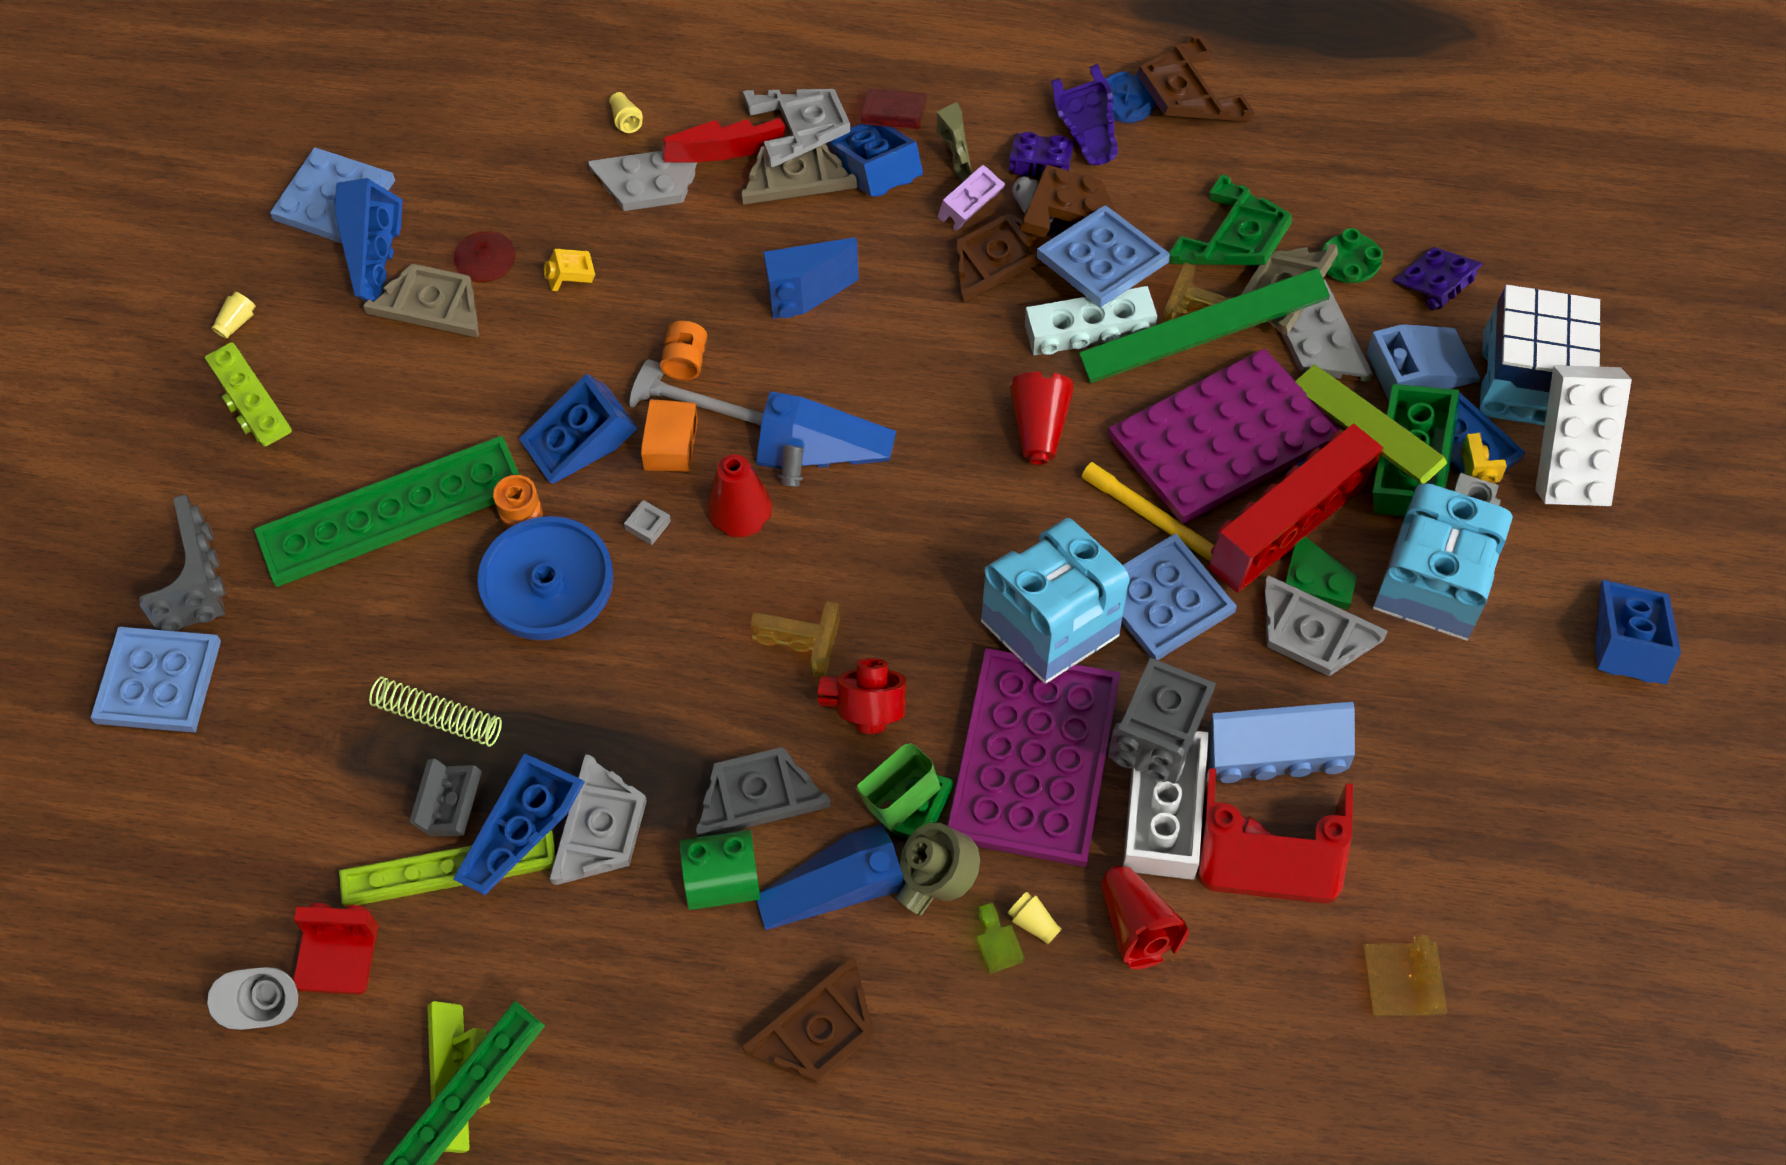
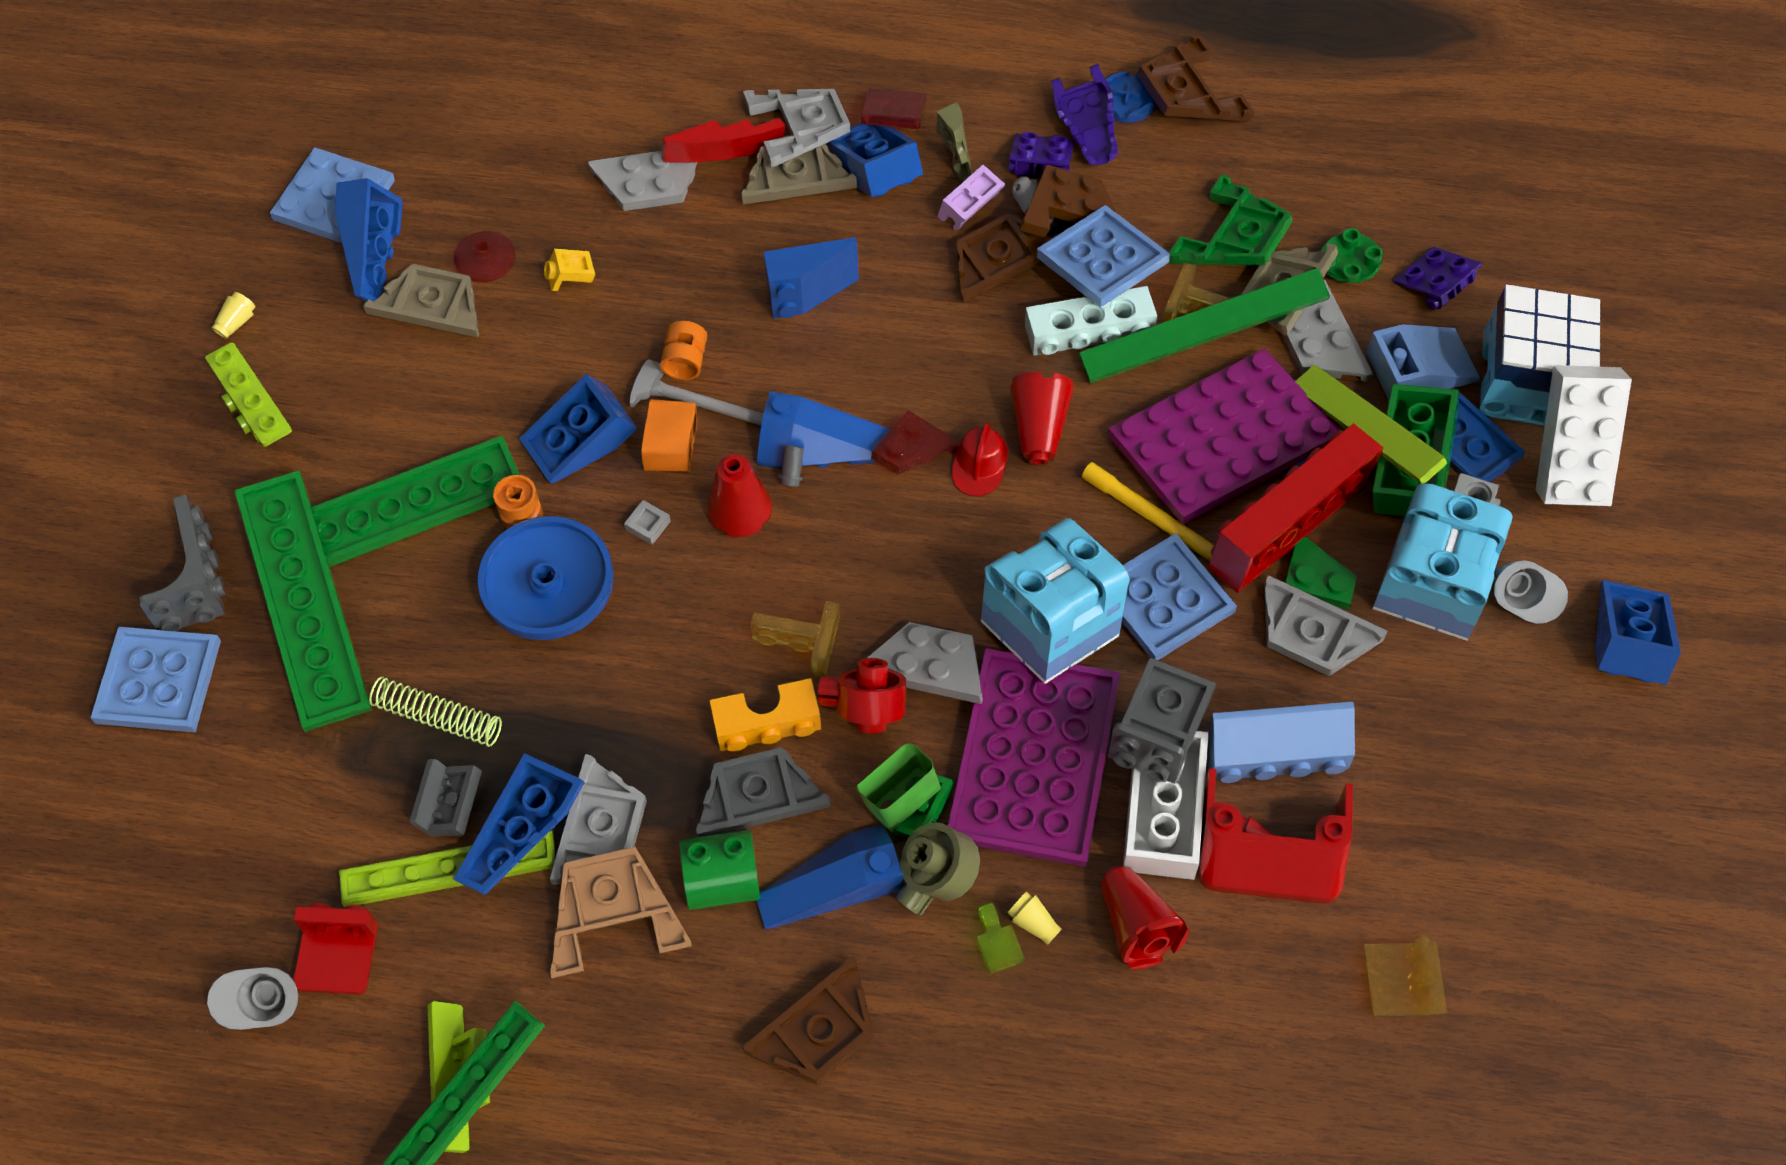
(302, 601): none -> green plate
(607, 893): none -> medium nougat wing
(625, 113): light yellow cone -> none
(794, 715): none -> light orange arch
(912, 444): none -> clear red wing
(934, 661): none -> light grey wing
(980, 461): none -> red piece
(1476, 460): yellow bracket -> none
(1530, 591): none -> light grey piece

